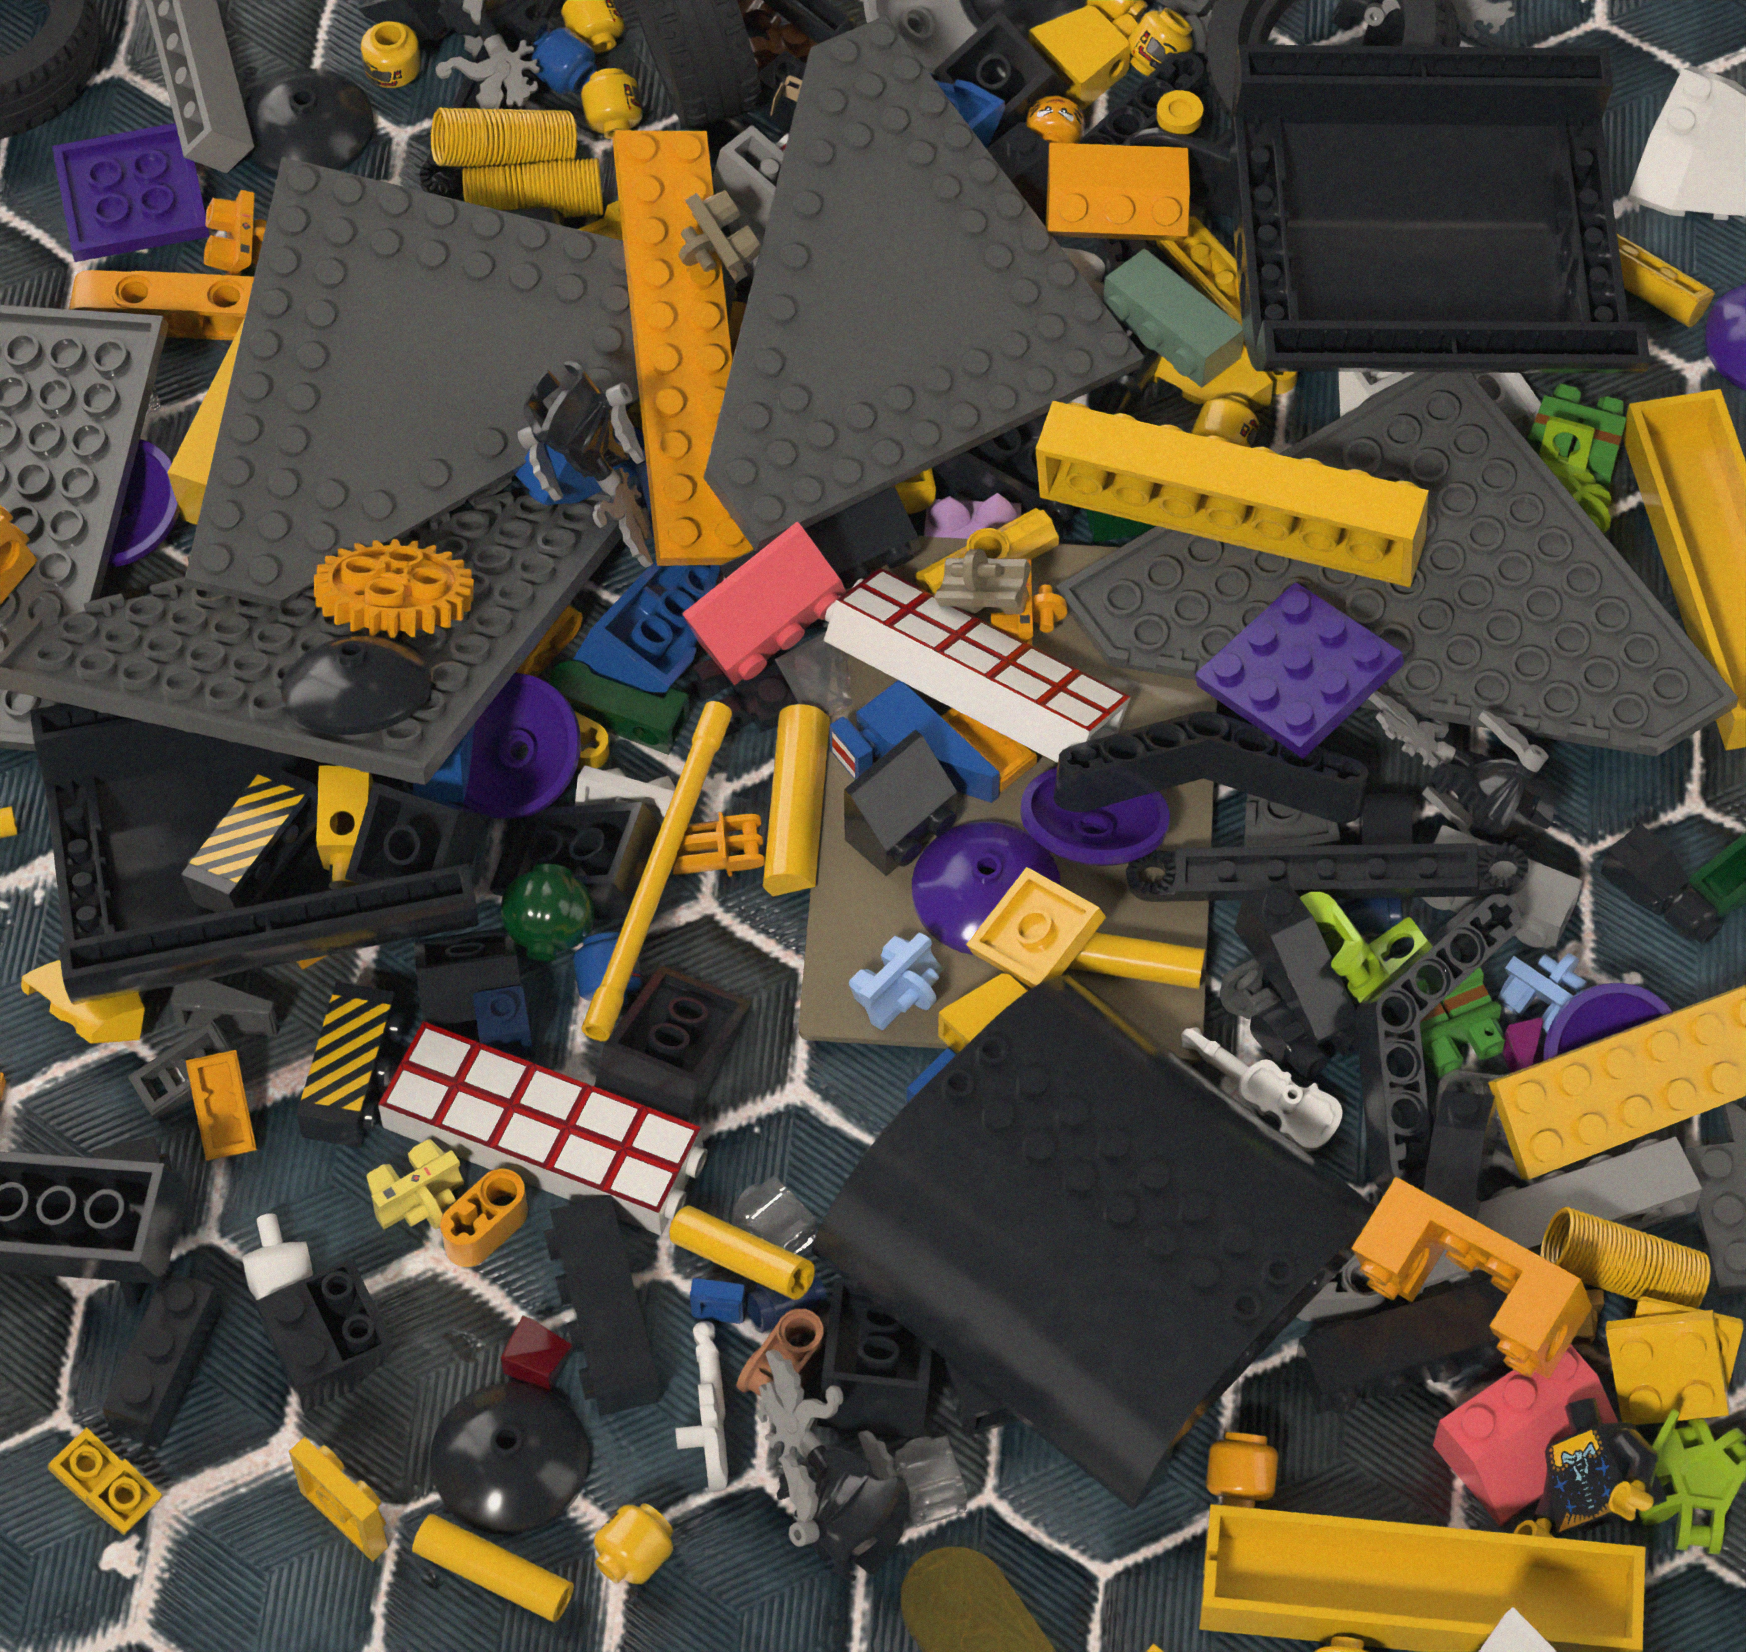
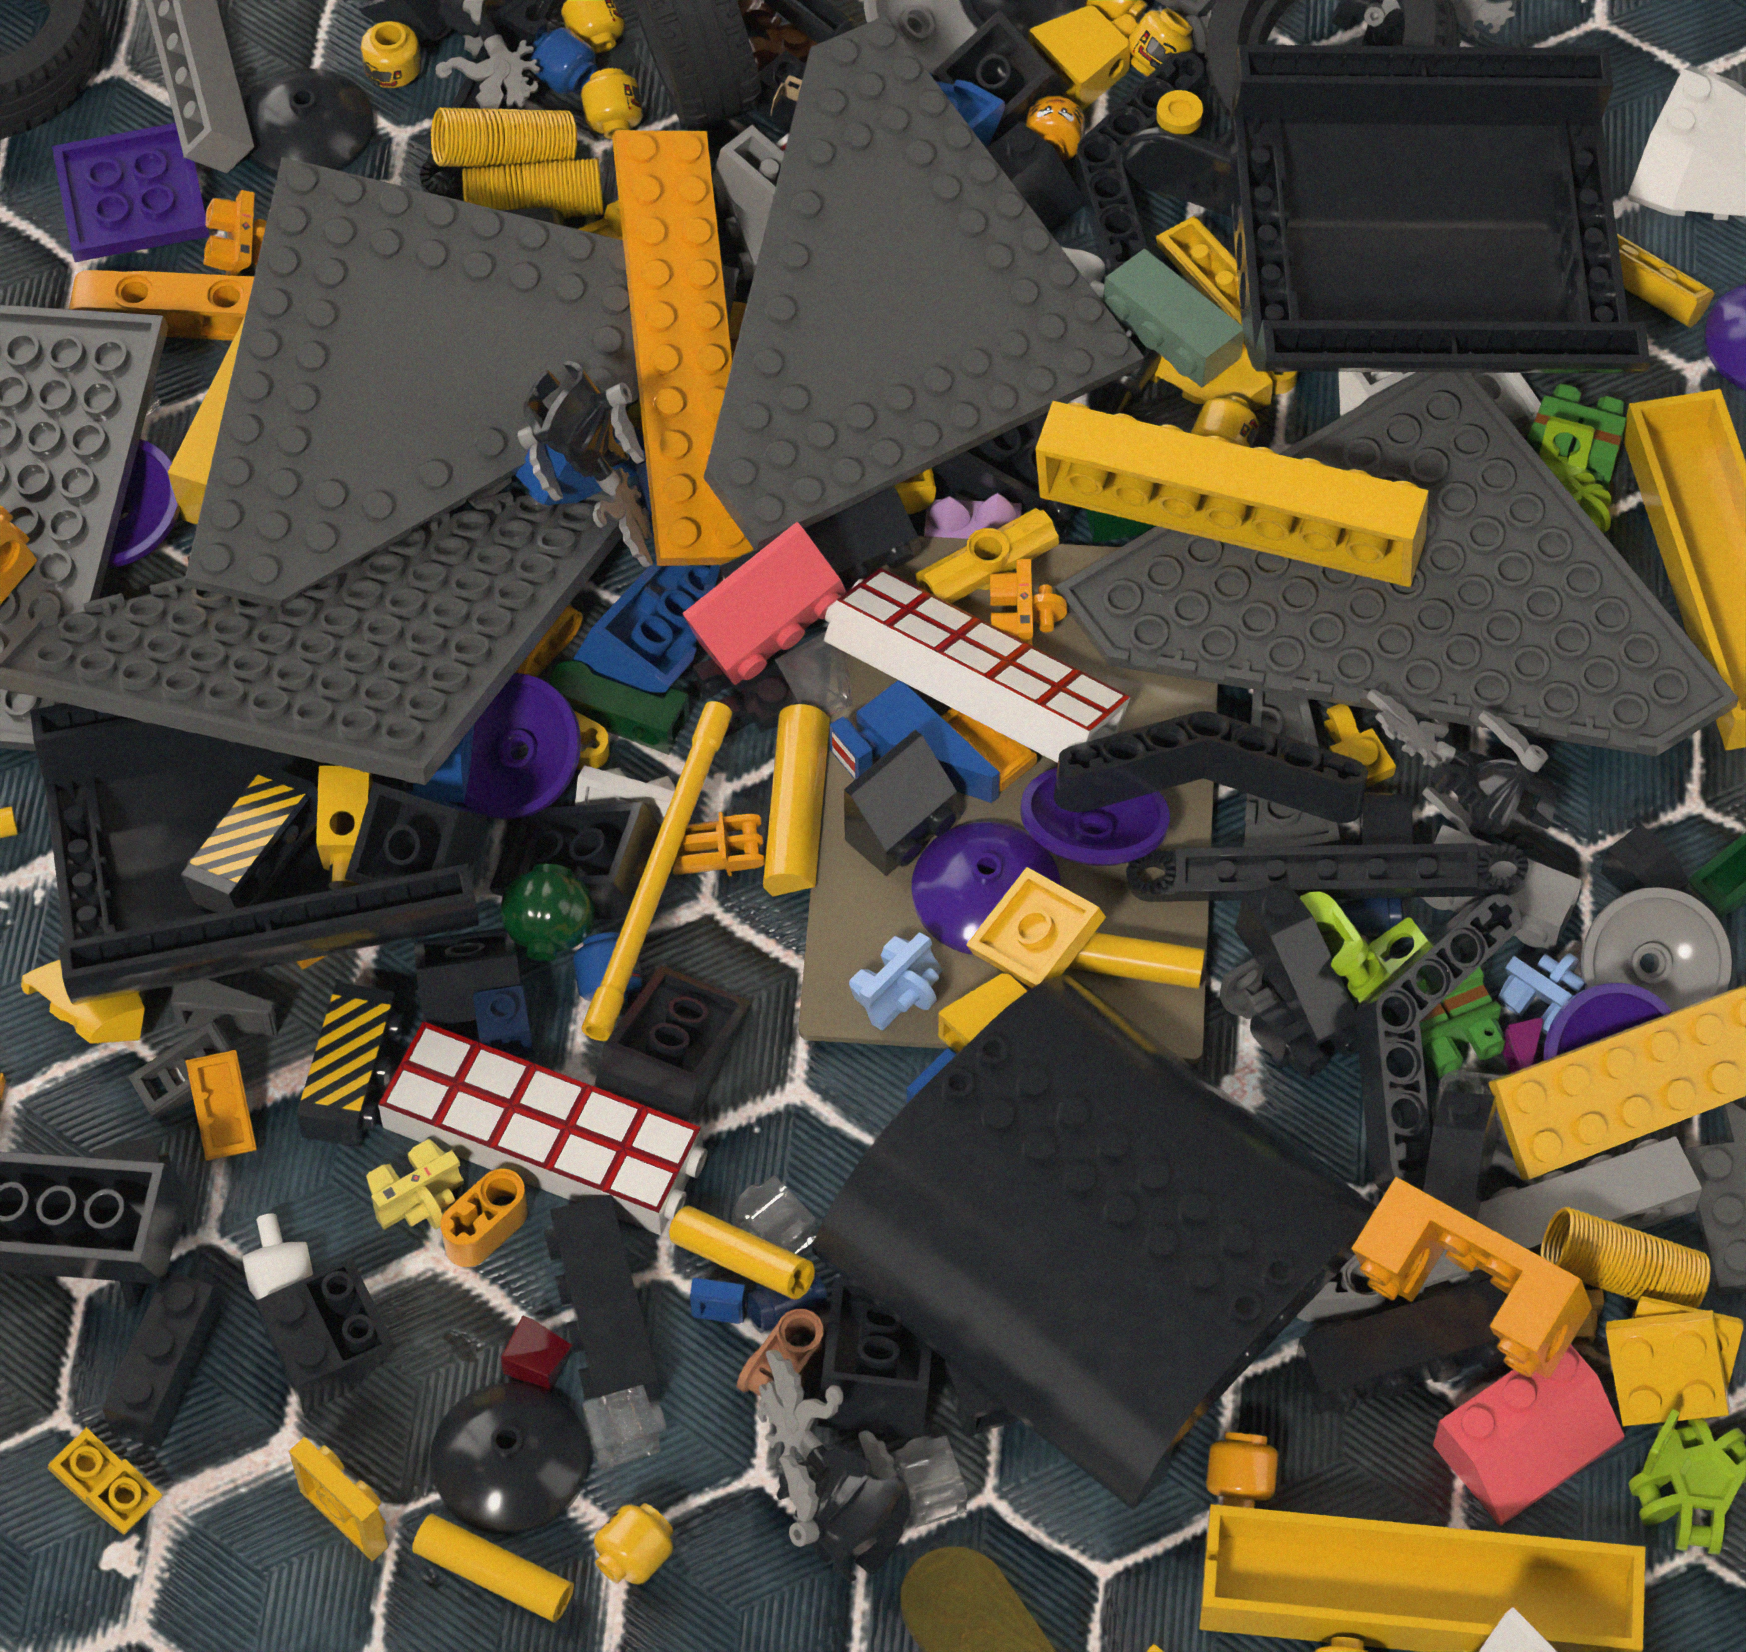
(356, 685): black dish -> none
(393, 588): light orange gear -> none
(623, 1426): none -> clear brick
(712, 216): dark tan hips -> none
(712, 1410): white piece -> none
(984, 582): dark tan hips -> none
(1117, 192): light orange slope -> none
(1299, 669): dark purple plate -> none
(1304, 1114): white piece -> none
(1360, 746): none -> yellow plate
(1595, 1475): torso -> none
(1672, 927): none -> light grey dish

